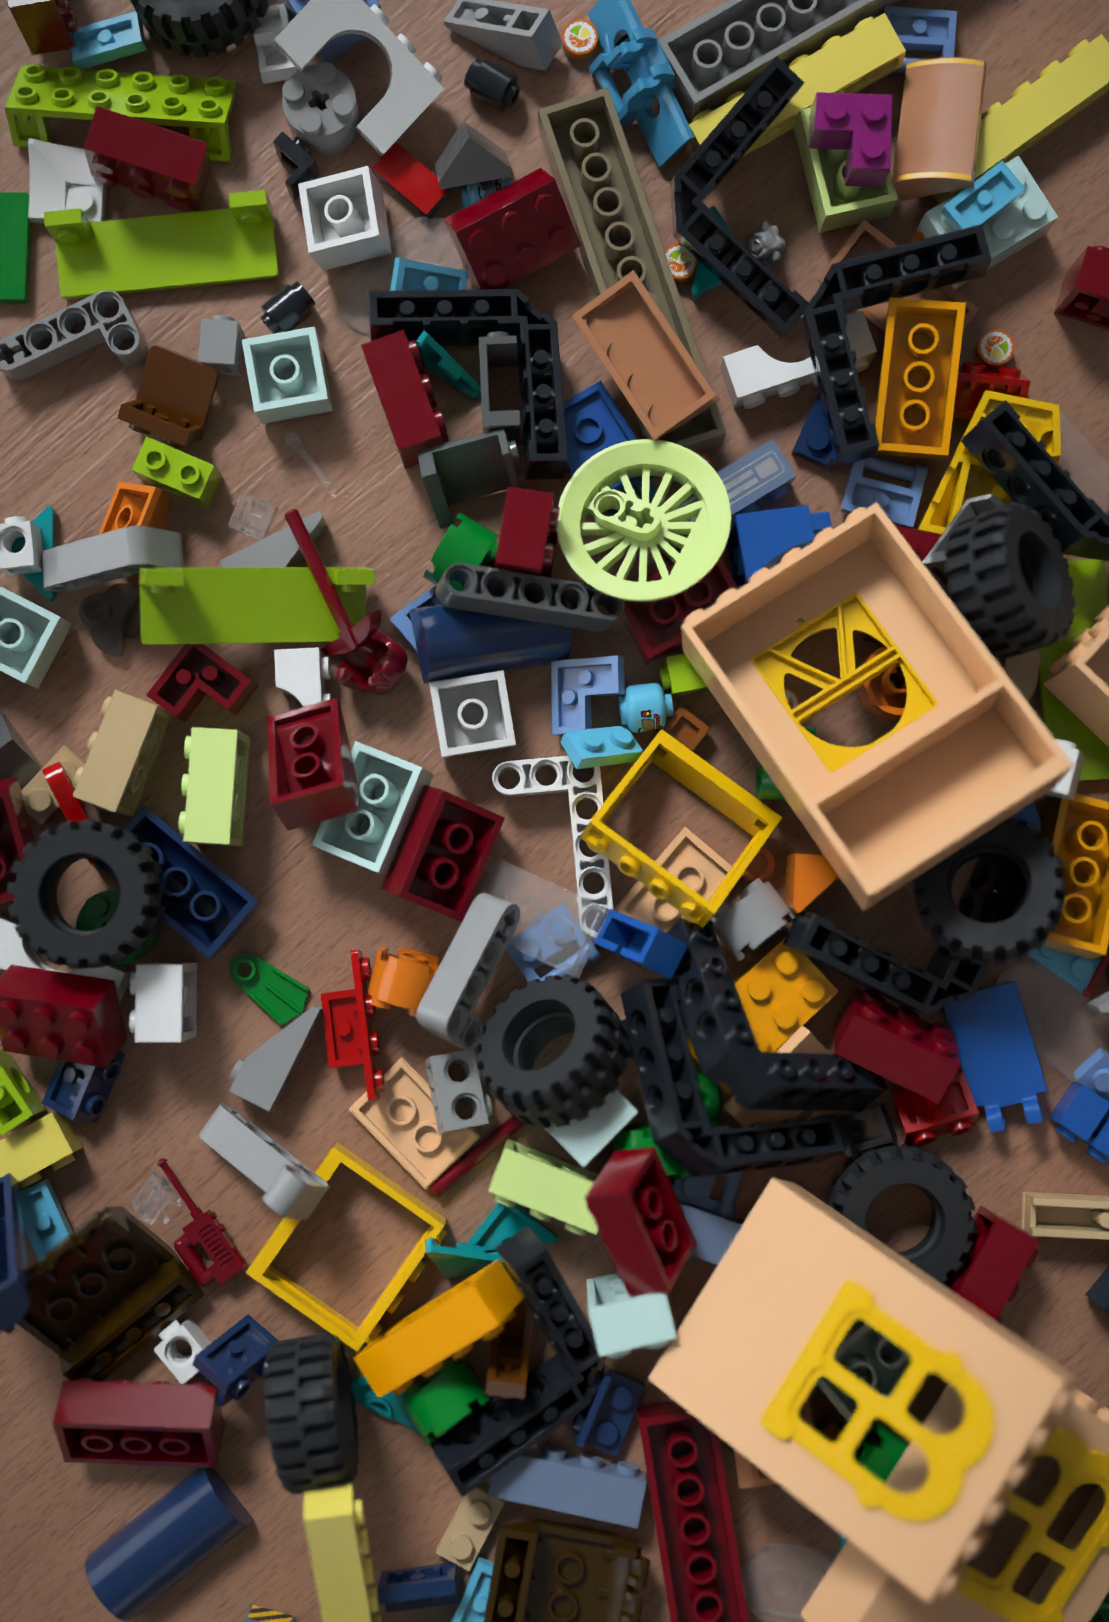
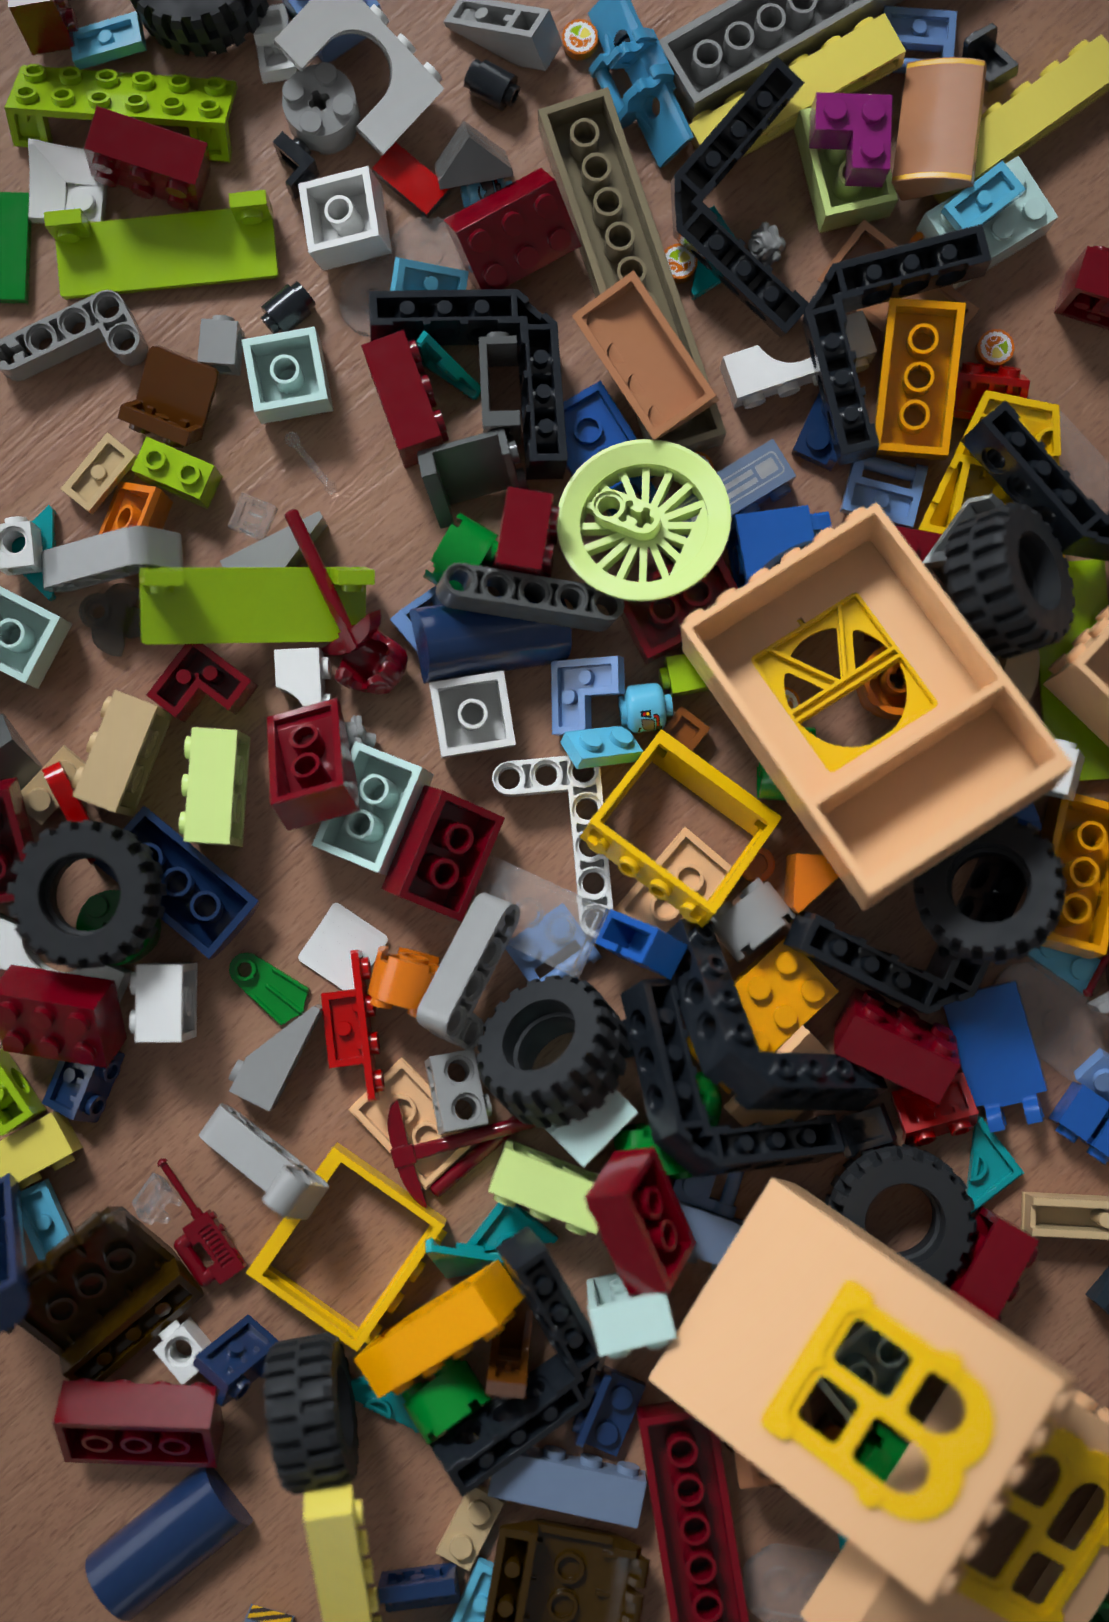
(99, 473): none -> tan plate
(333, 940): none -> white sticker
(357, 732): none -> light grey plant
(406, 1154): none -> dark red piece
(983, 46): none -> black bracket
(989, 1166): none -> teal tile

